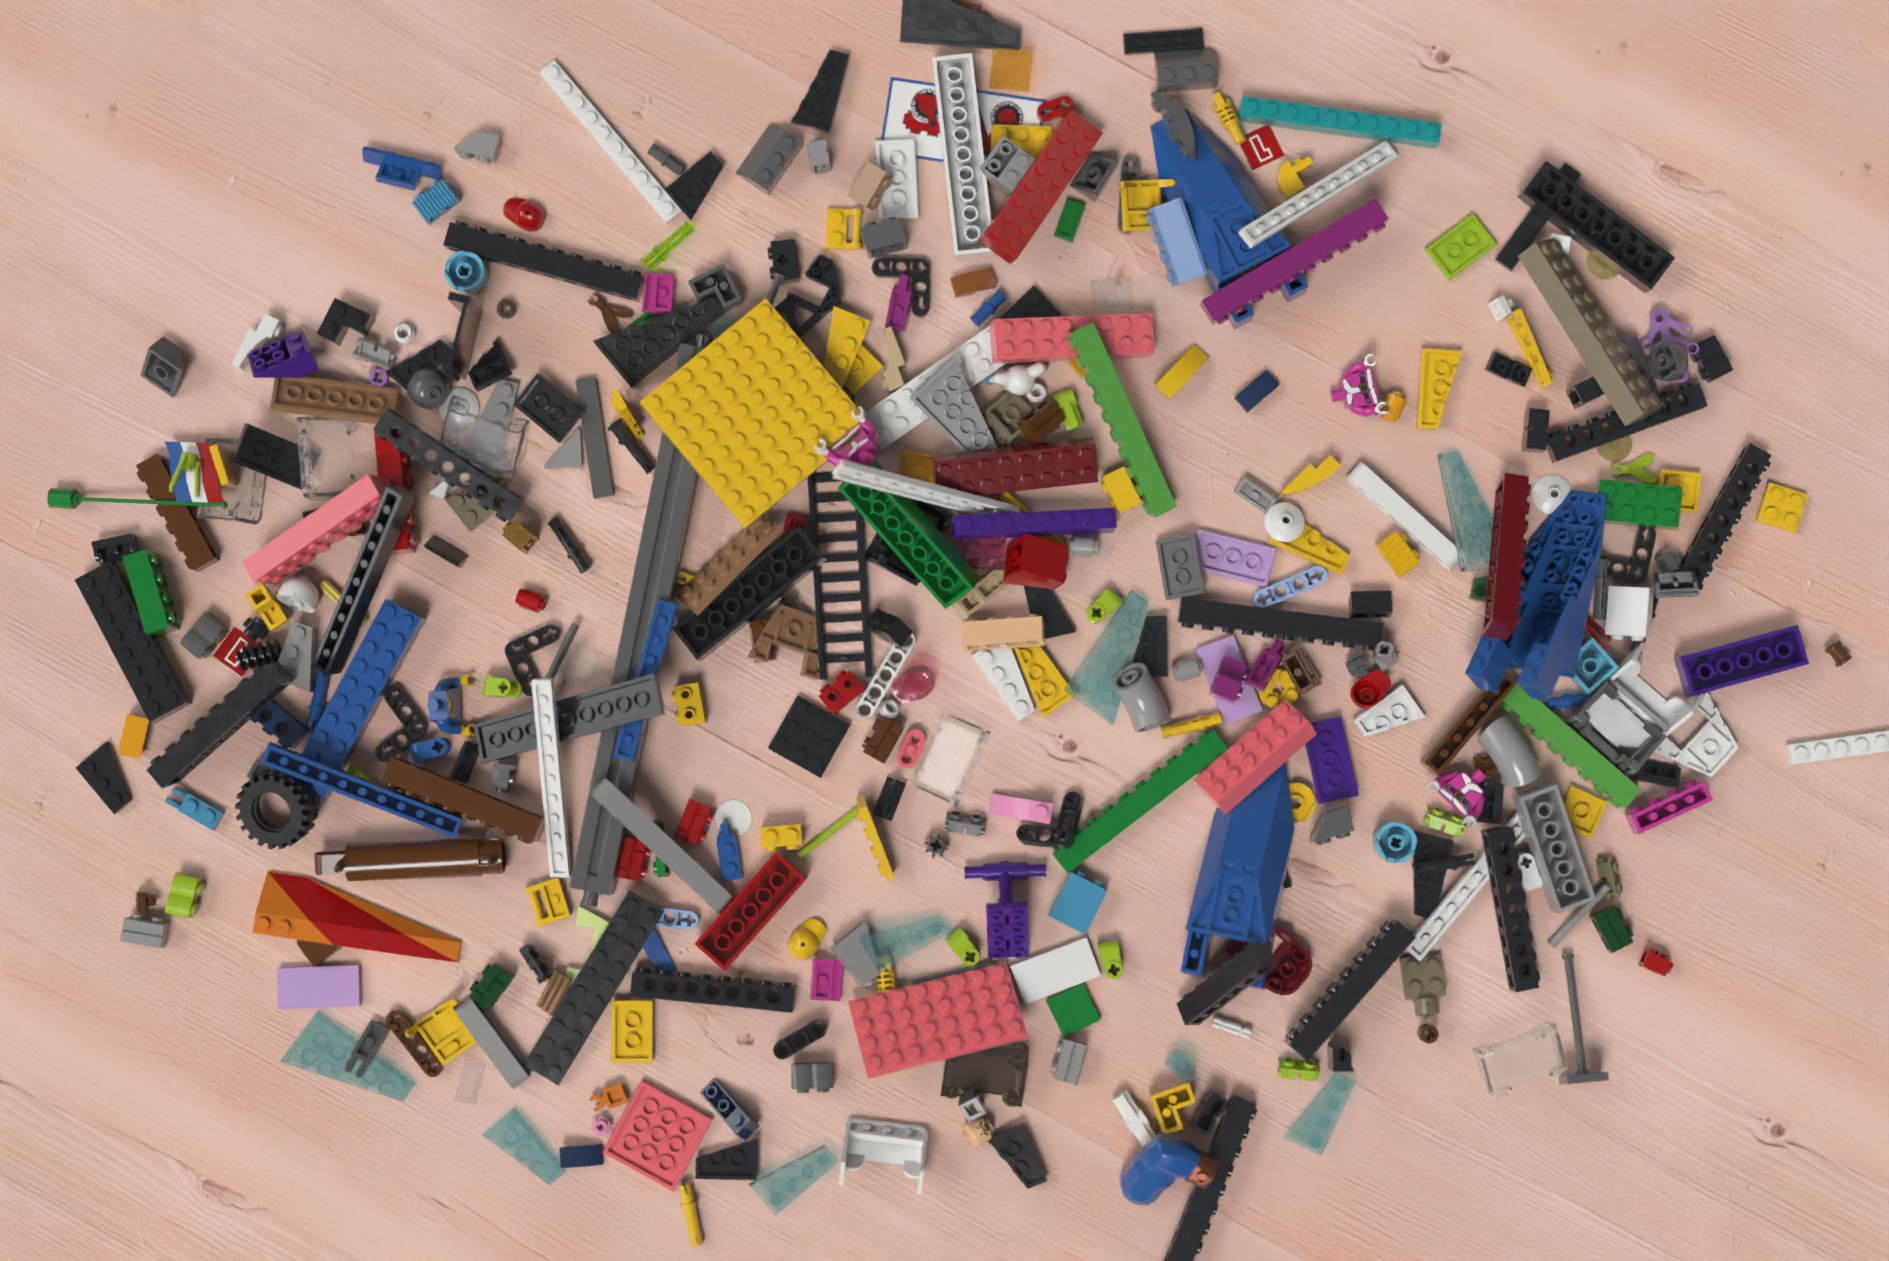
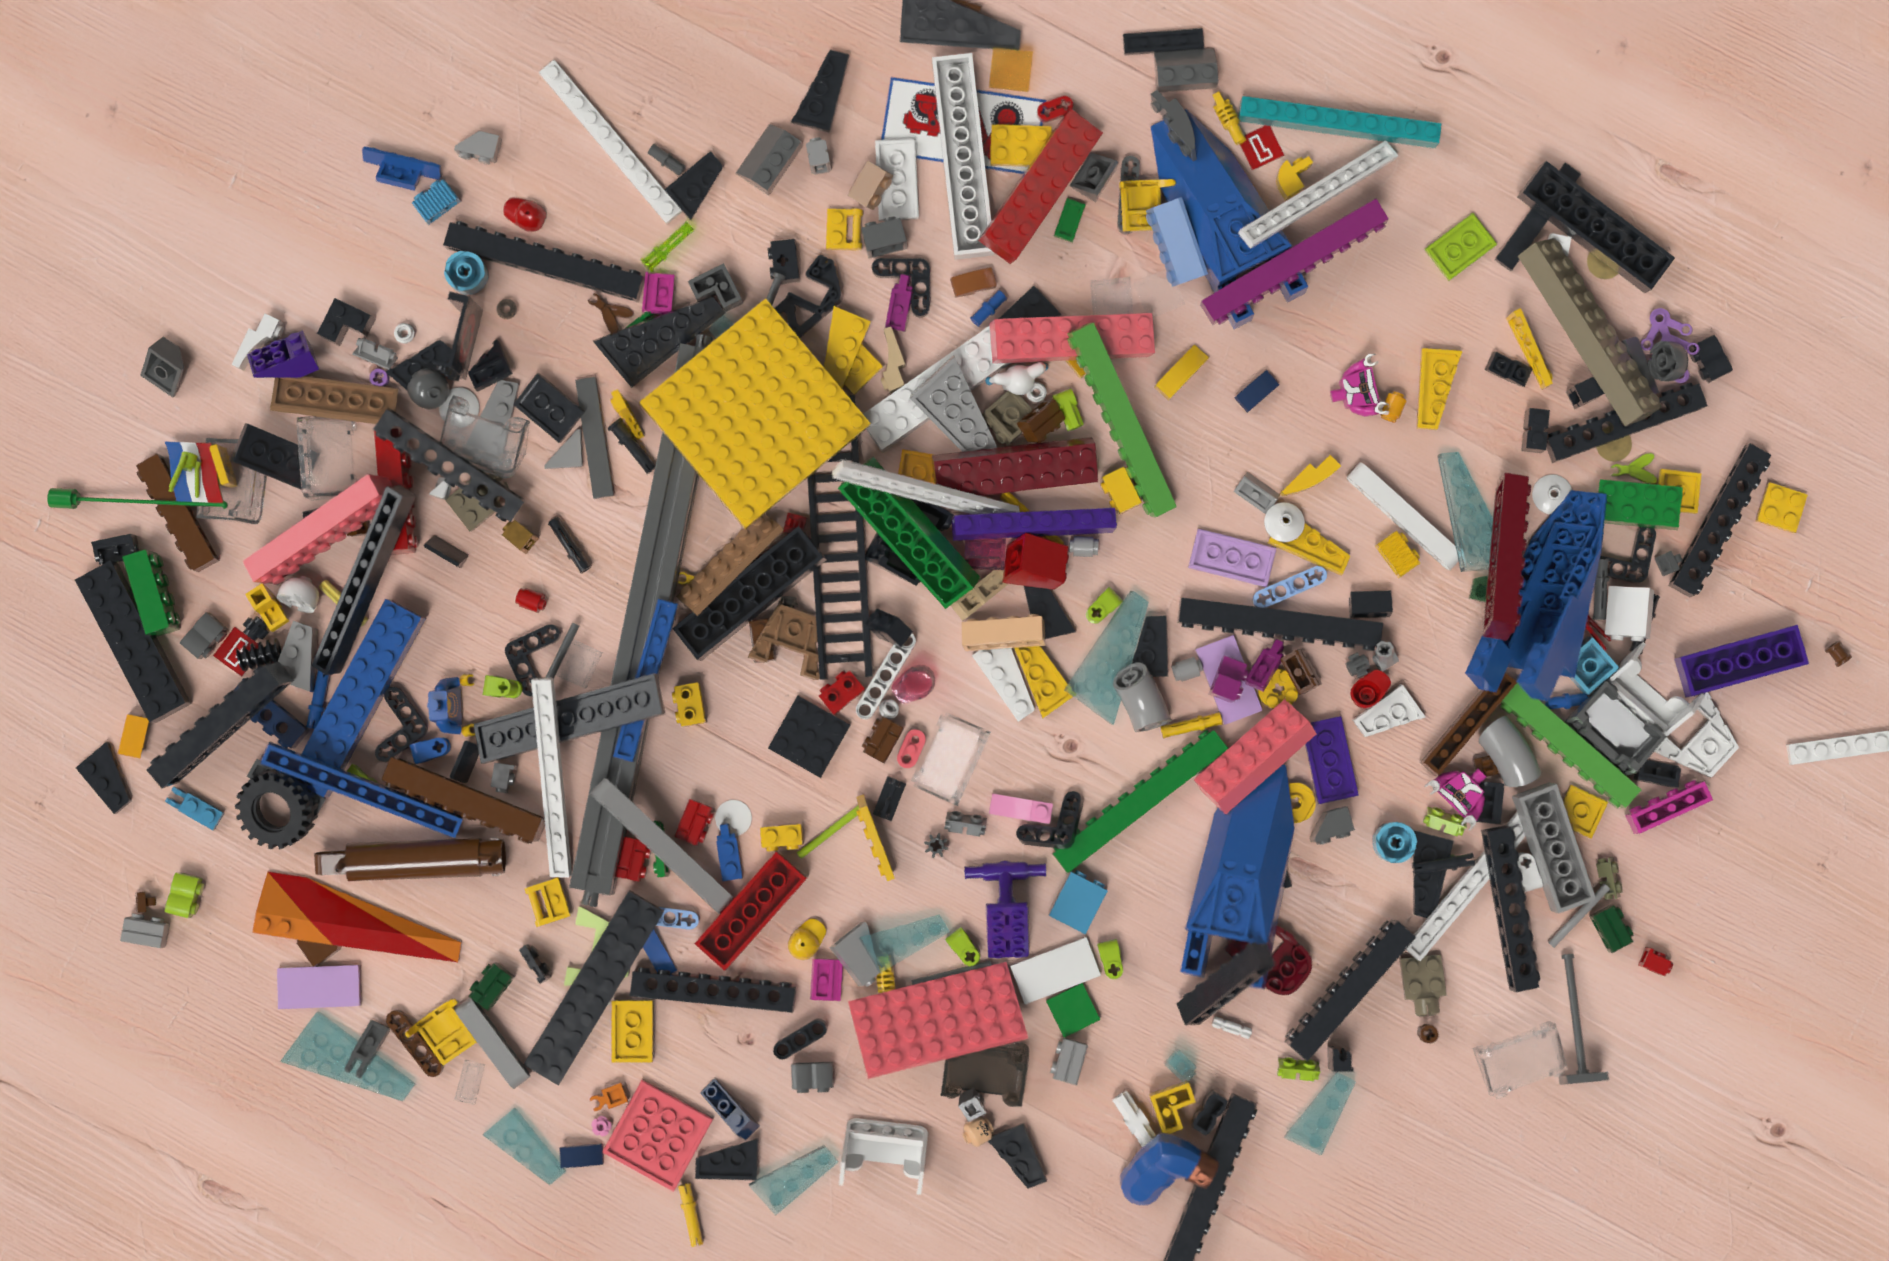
(552, 990): medium nougat tile -> none
(855, 446): dark pink torso -> none
(1006, 165): light grey slope -> none
(1180, 566): dark grey plate -> none
(1501, 307): white tile -> none
(1675, 584): hinge -> none

